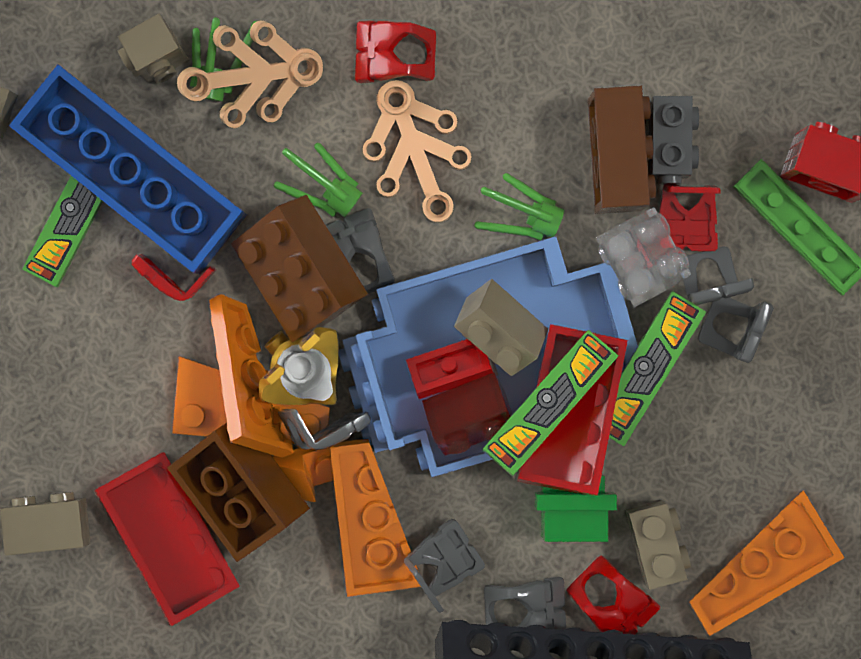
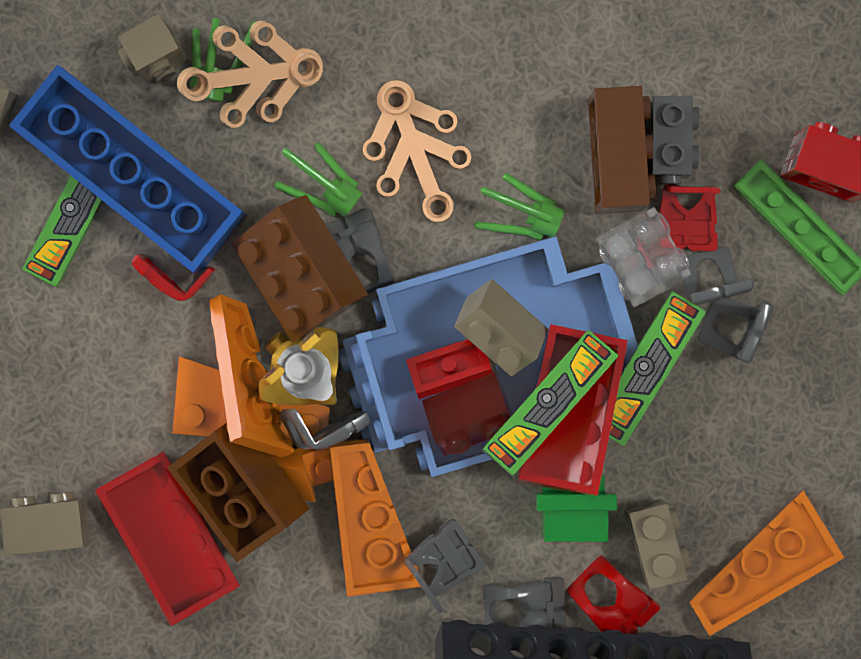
(376, 52): red piece -> none

